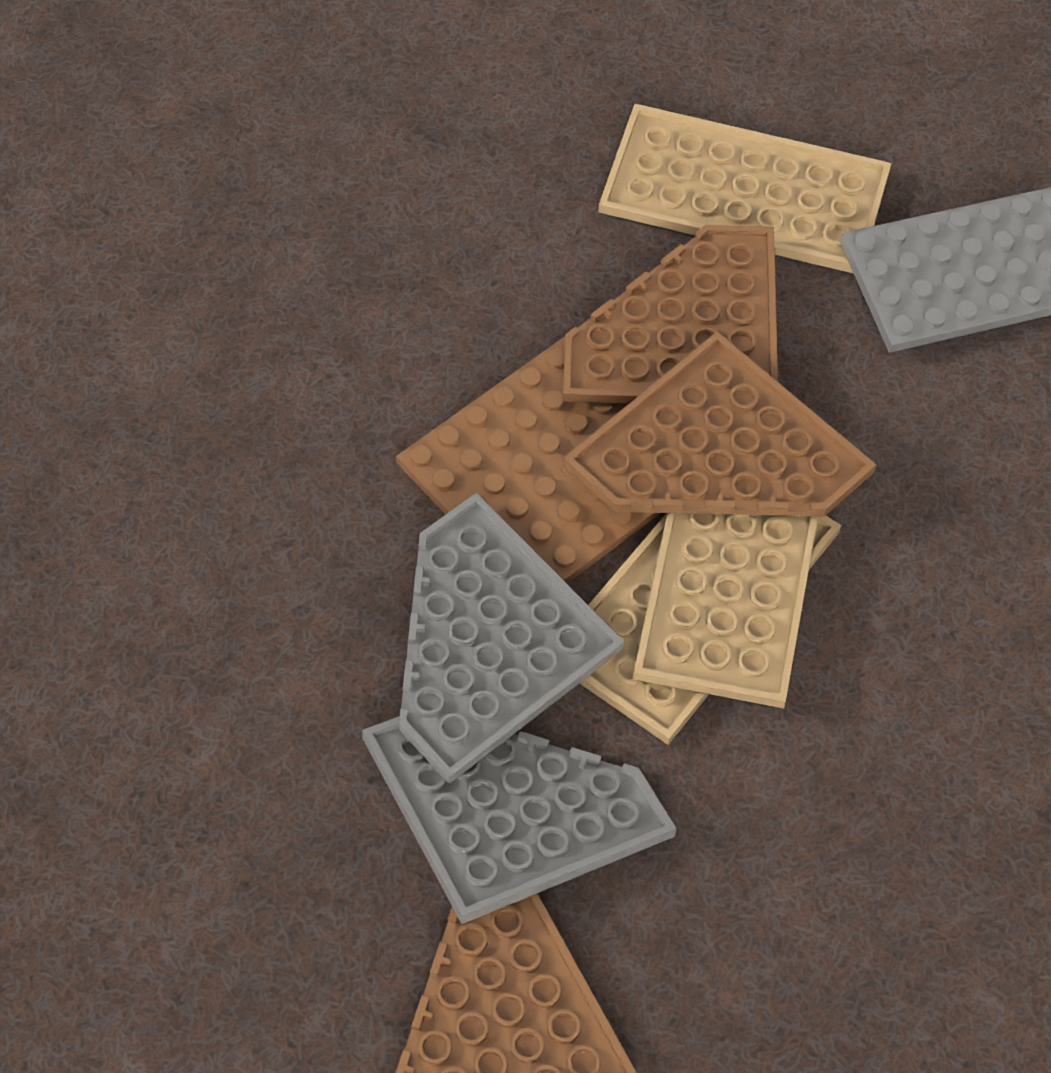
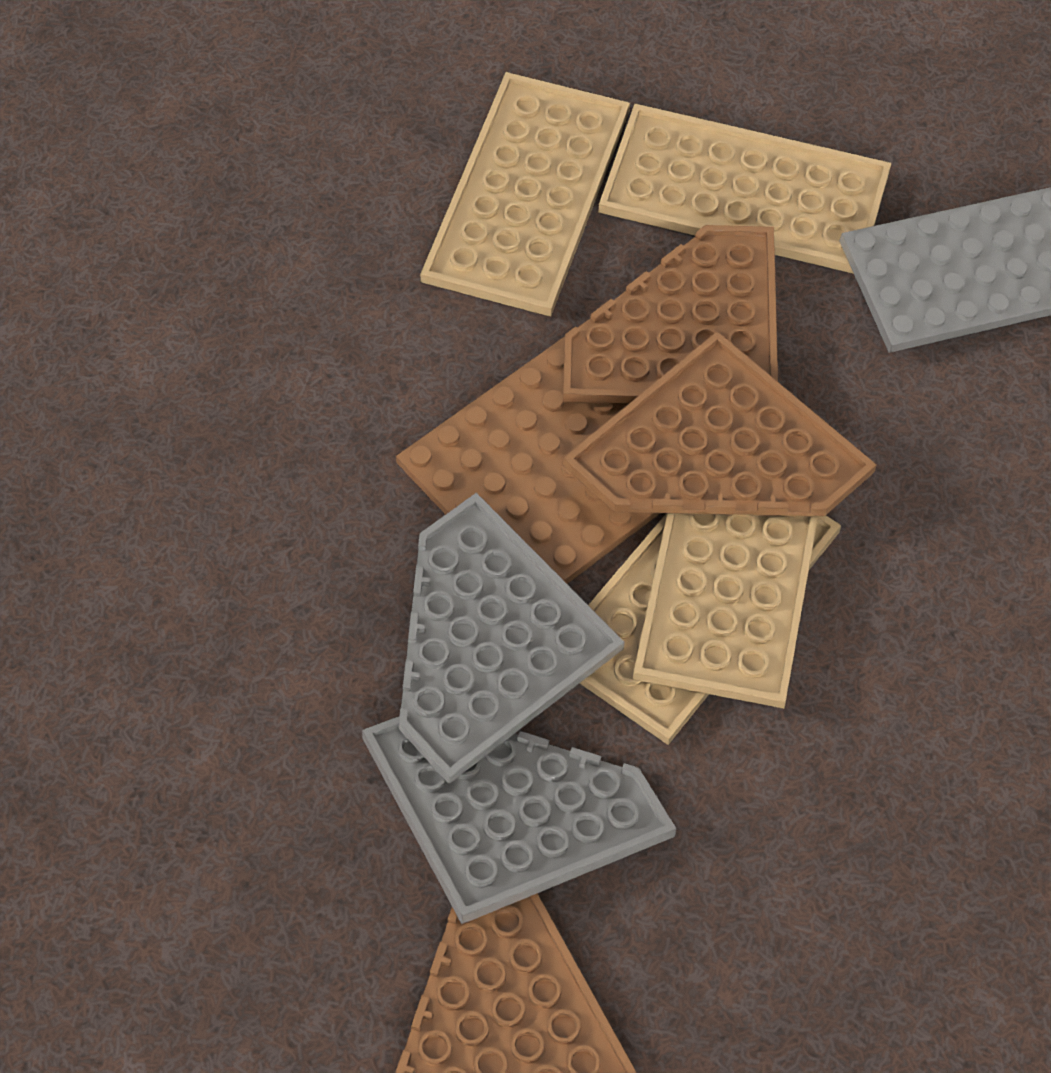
(526, 194): none -> tan plate

